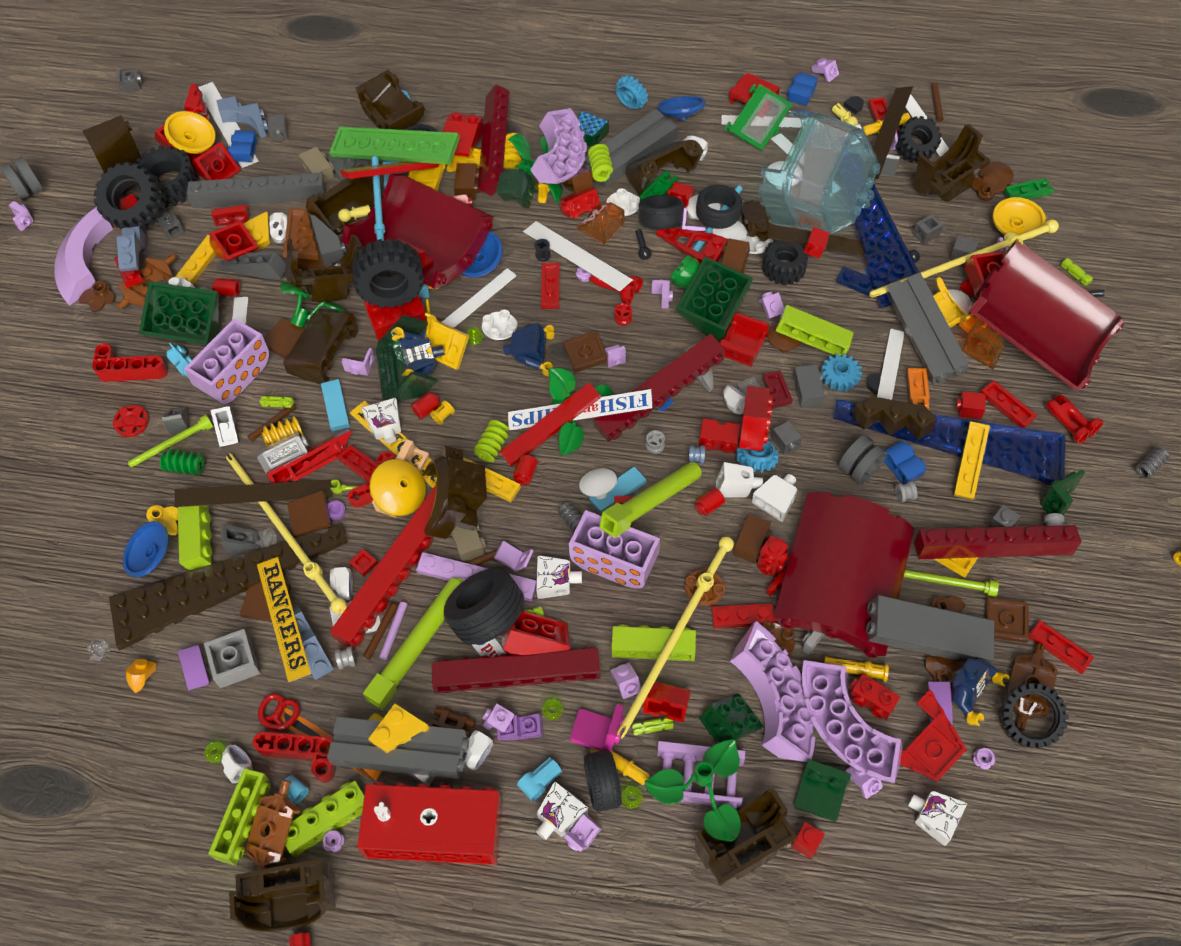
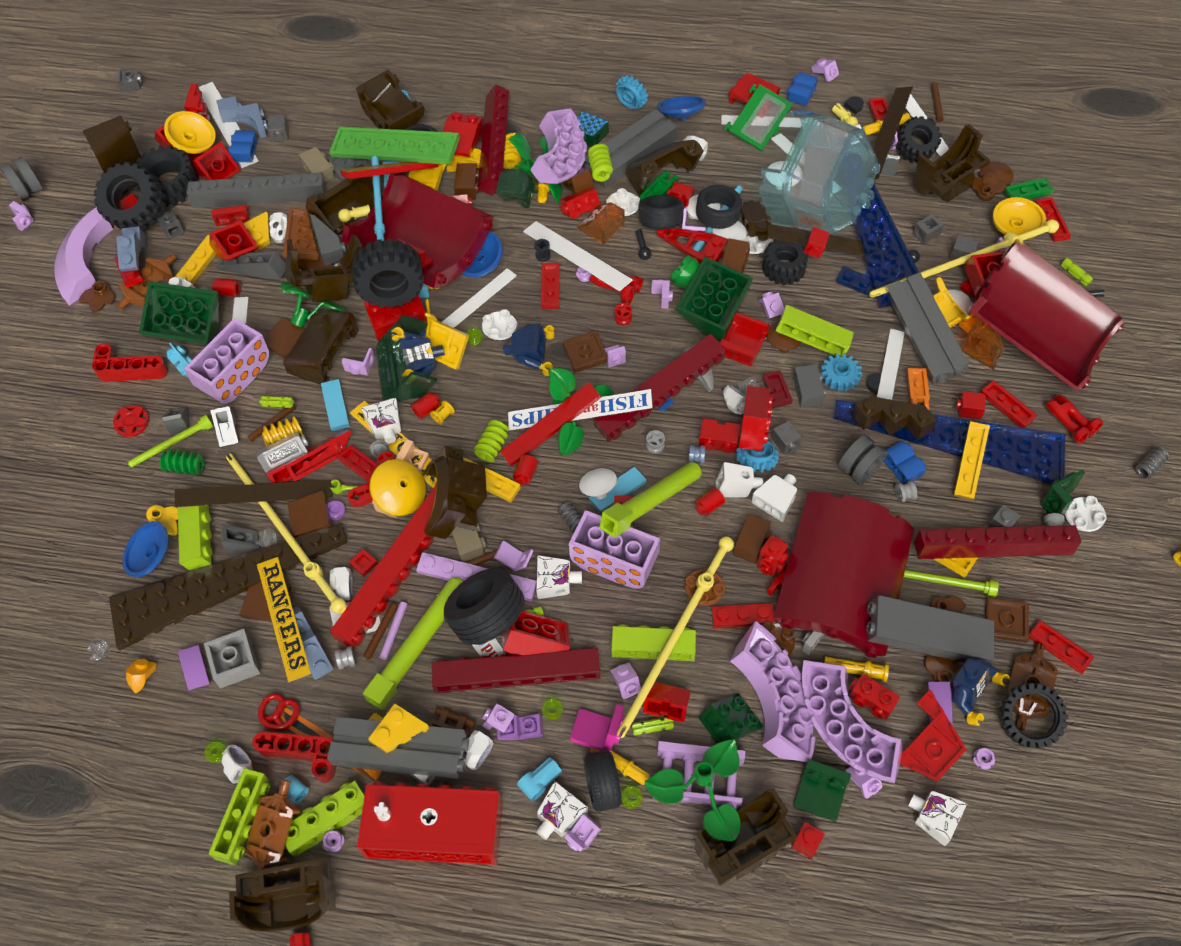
(378, 447): none -> dark grey plate
(1052, 212): none -> red tile
(1086, 514): none -> white dish

